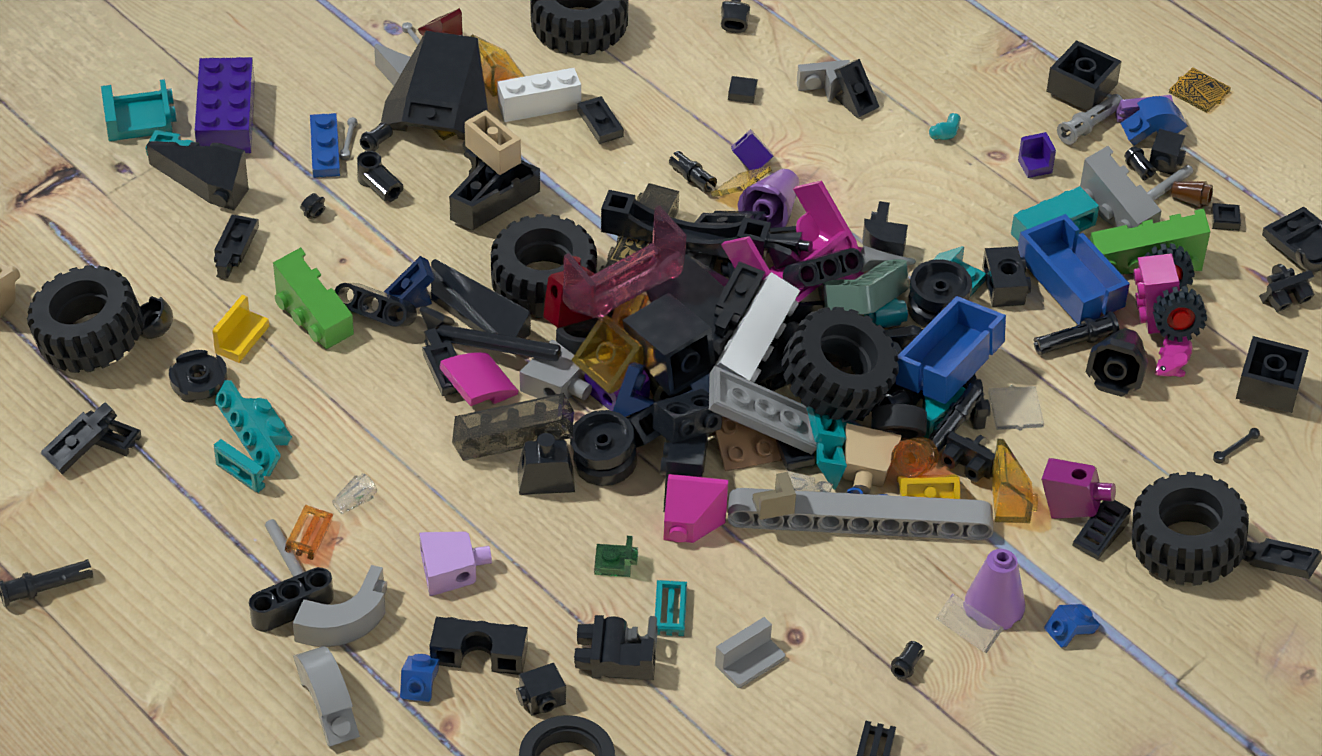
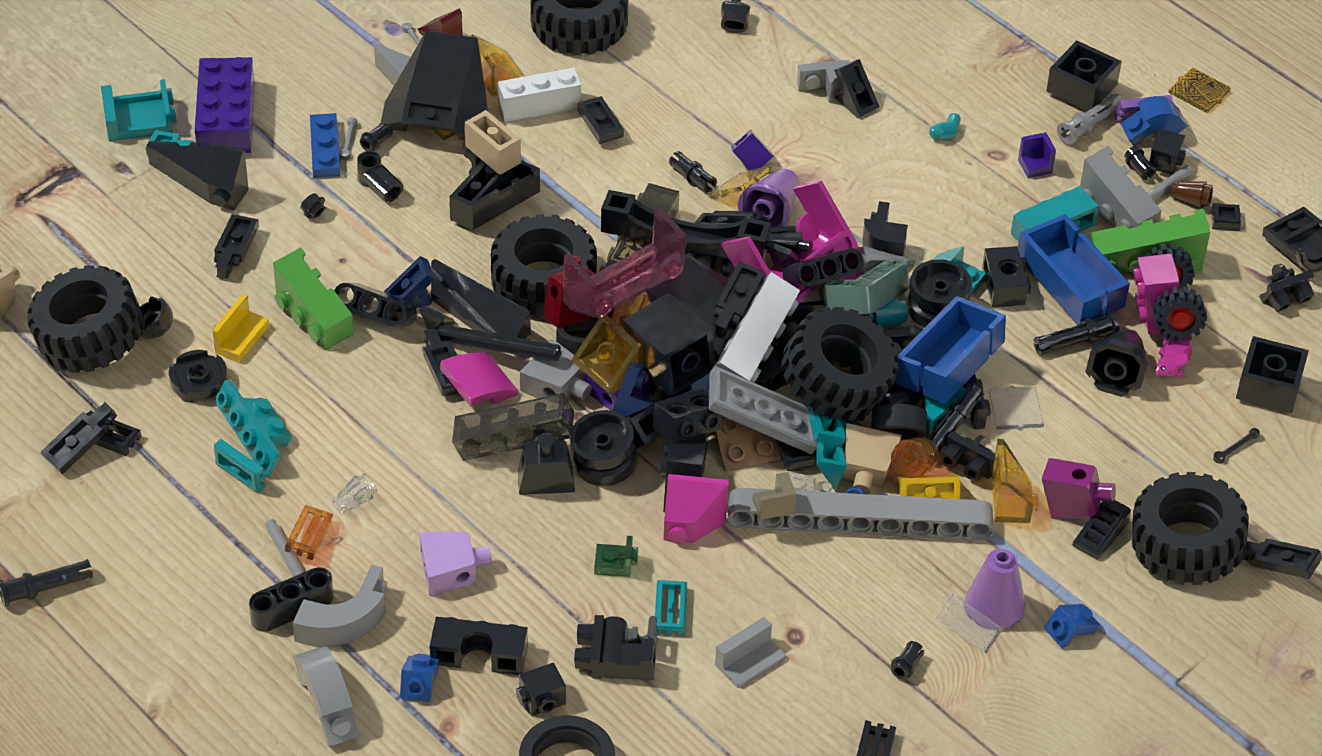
(742, 89): black tile -> none

